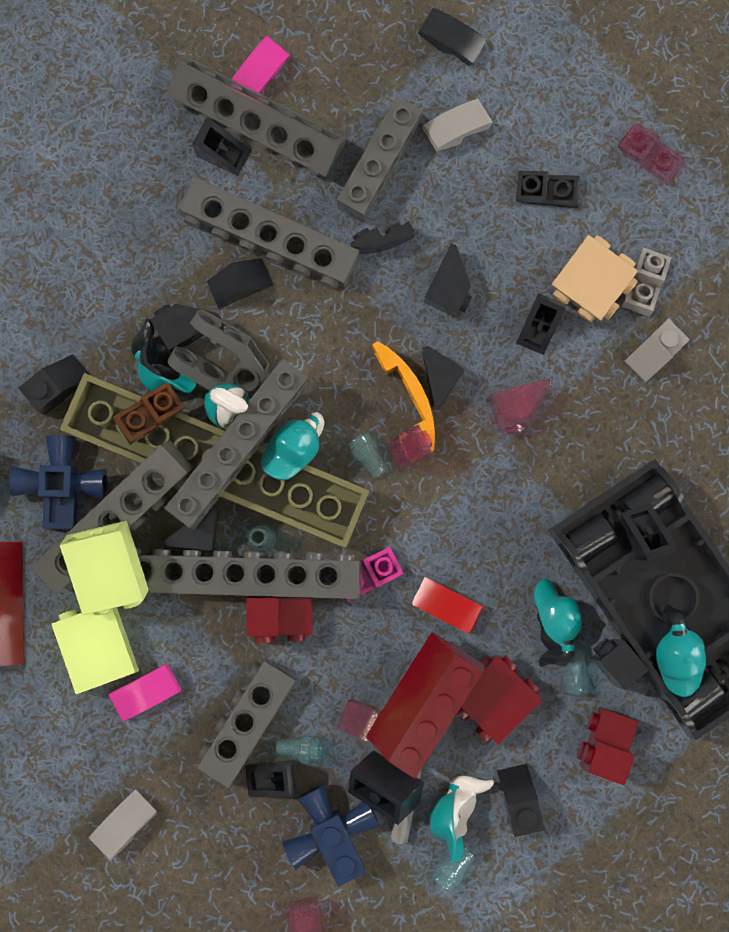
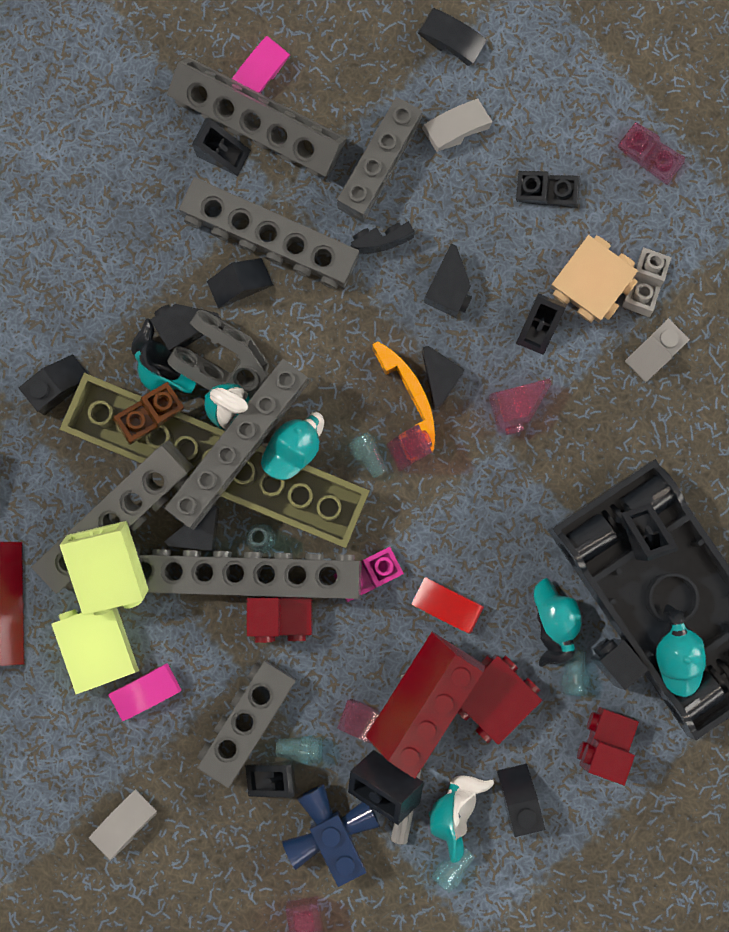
(58, 483): dark blue brick -> none

